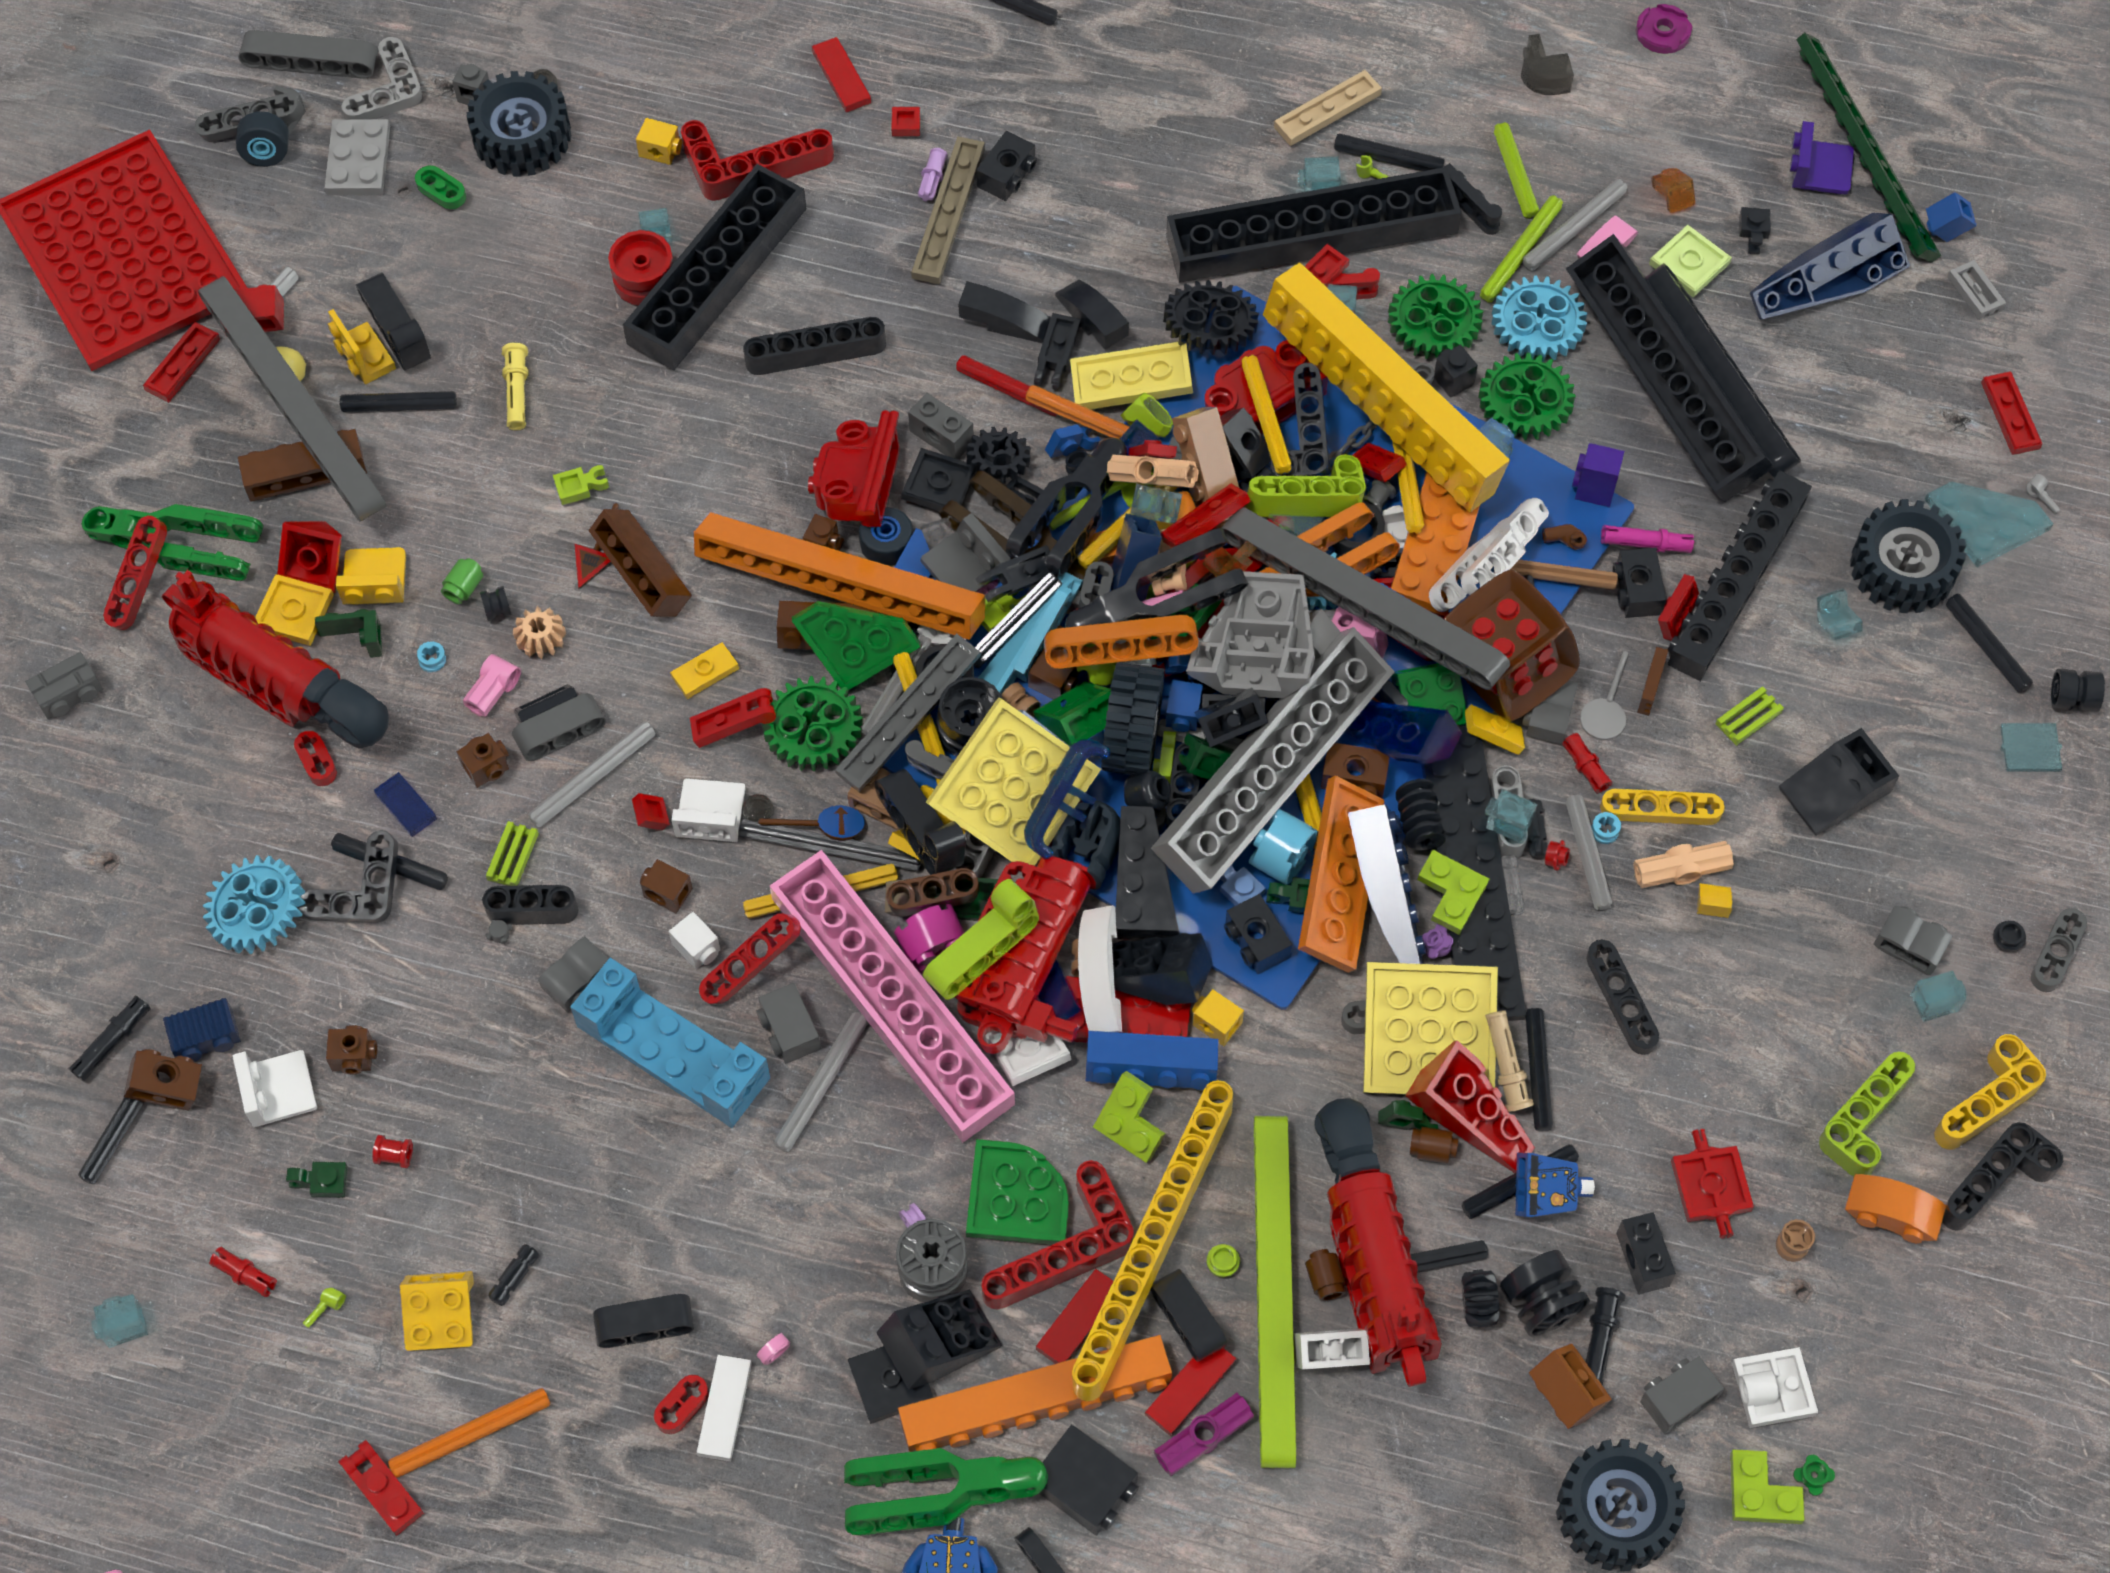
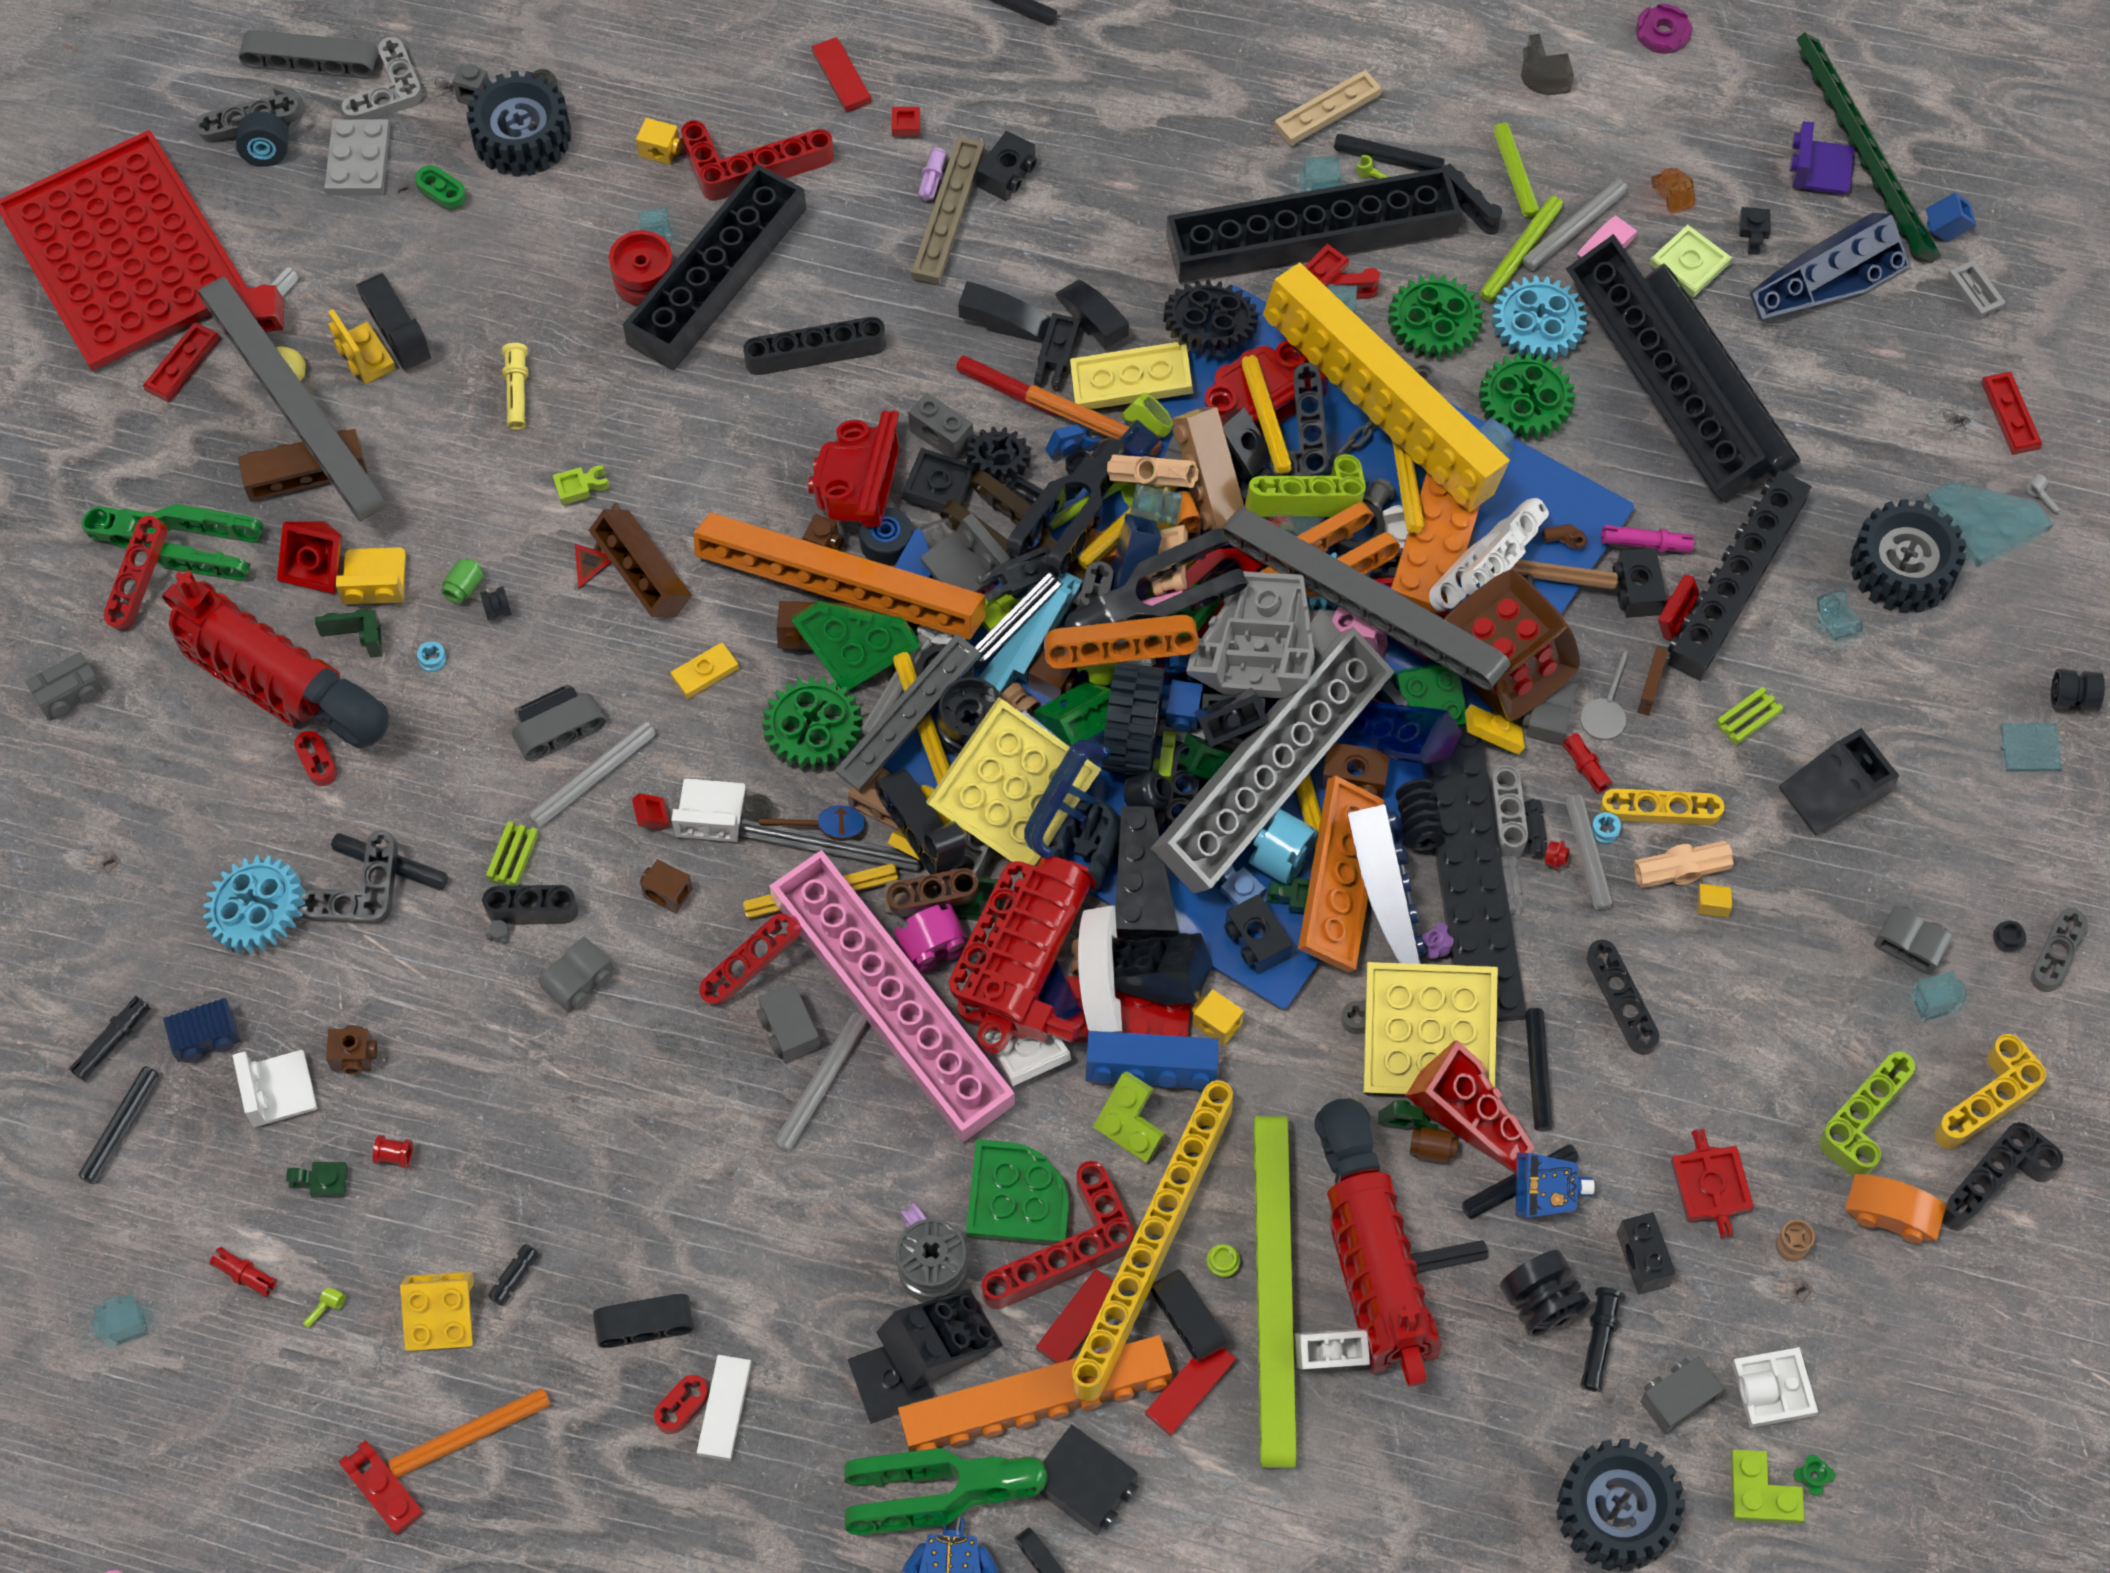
(144, 1085): reddish brown brick -> none
(292, 608): yellow plate -> none
(398, 401): black axle -> none
(405, 804): clear blue tile -> none
(483, 759): reddish brown brick -> none
(495, 678): bright pink piece -> none
(539, 632): light nougat gear -> none
(669, 1045): dark azure plate -> none
(695, 941): white brick -> none
(732, 717): red plate -> none
(773, 1349): bright pink tile -> none
(926, 761): dark grey plate -> none
(984, 942): lime beam -> none
(1153, 448): red plate -> none
(1186, 1447): magenta piece -> none
(1206, 516): red tile -> none
(1221, 561): clear orange bracket -> none
(1325, 1275): reddish brown brick -> none
(1379, 462): red plate -> none
(1455, 370): black brick -> none
(1460, 887): lime plate -> none
(1480, 1298): black gear -> none
(1510, 815): clear light blue brick -> none
(1511, 1076): tan pin -> none
(1569, 1386): dark orange brick -> none
(1597, 474): dark purple brick -> none
(1989, 643): black axle -> none

